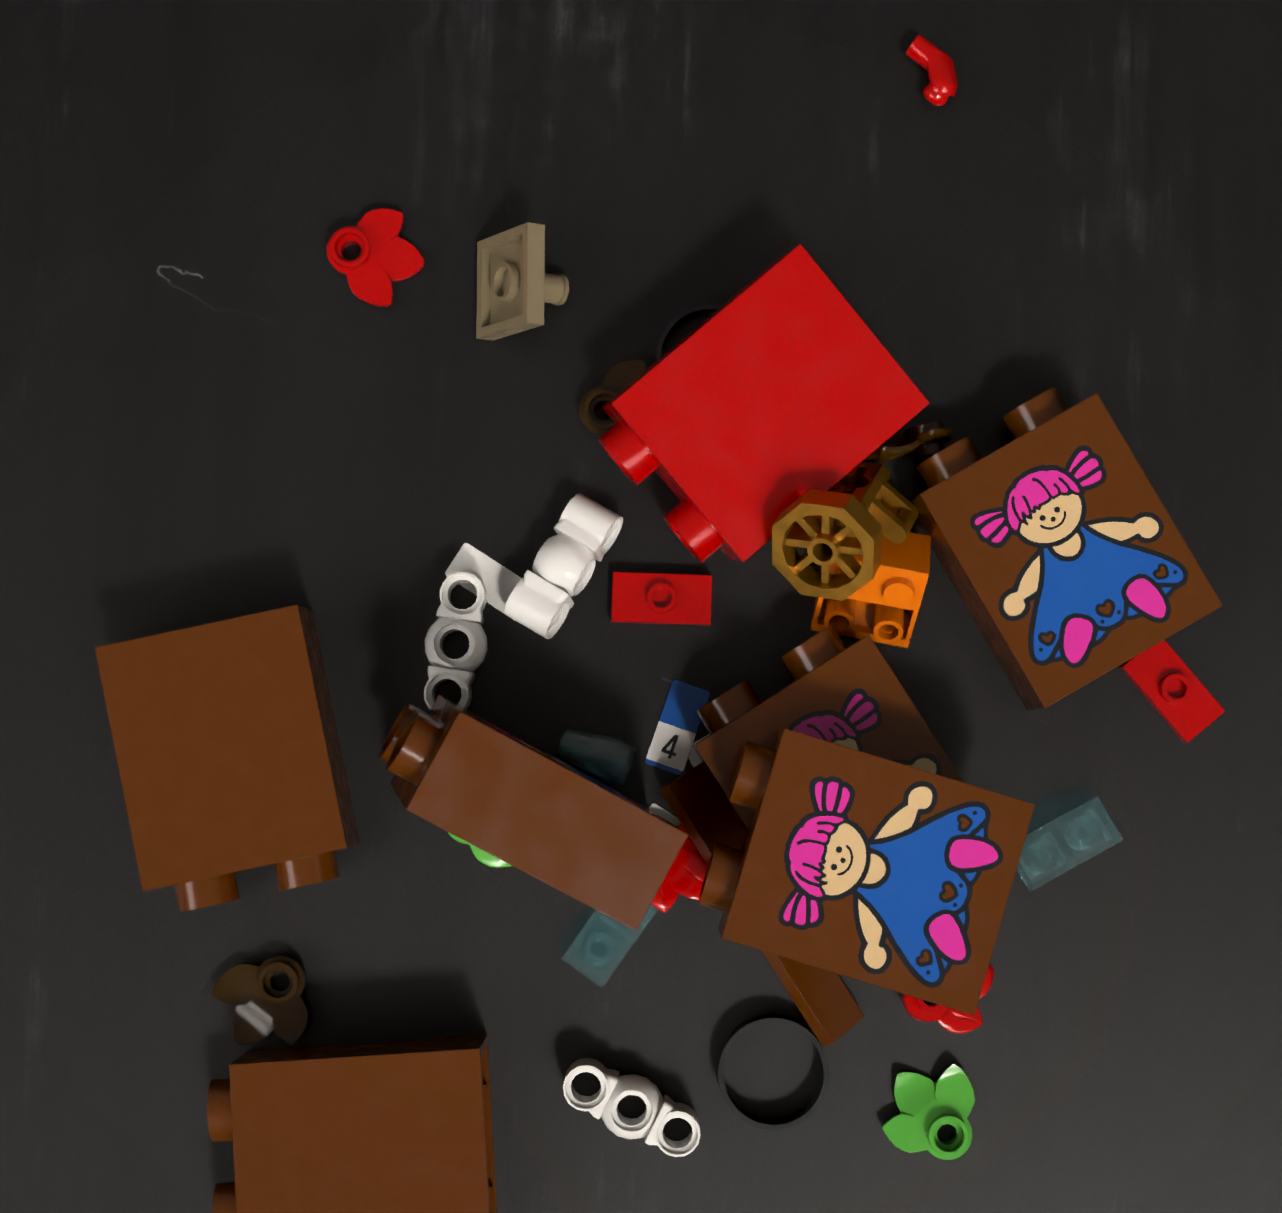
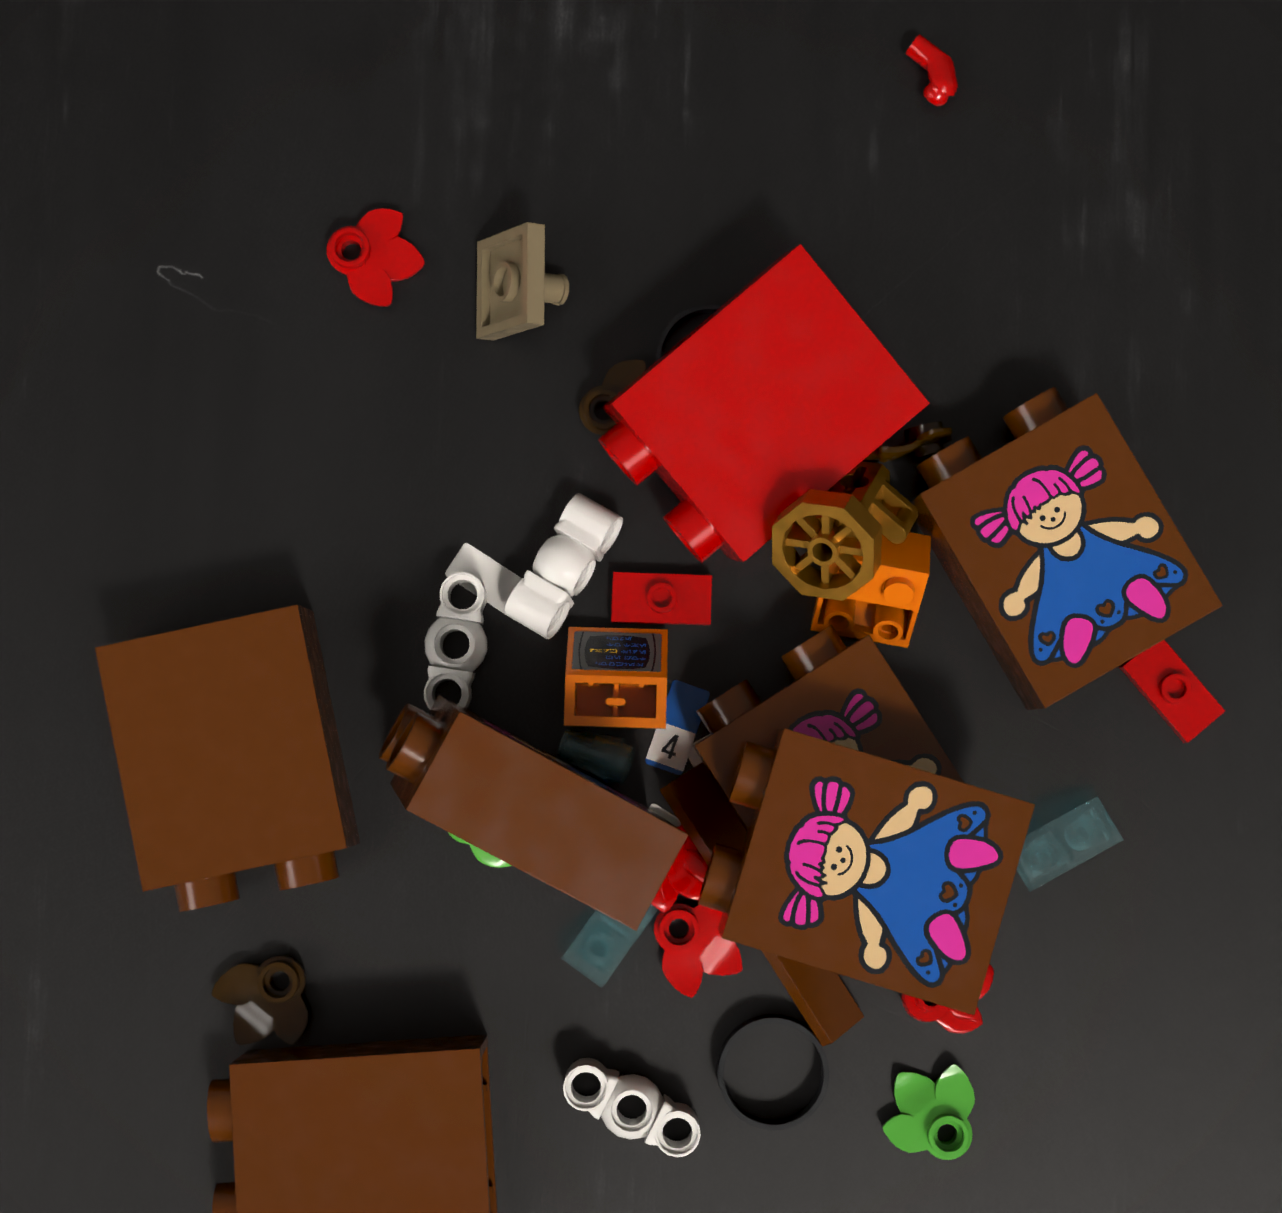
(616, 678): none -> orange slope
(696, 951): none -> red plate

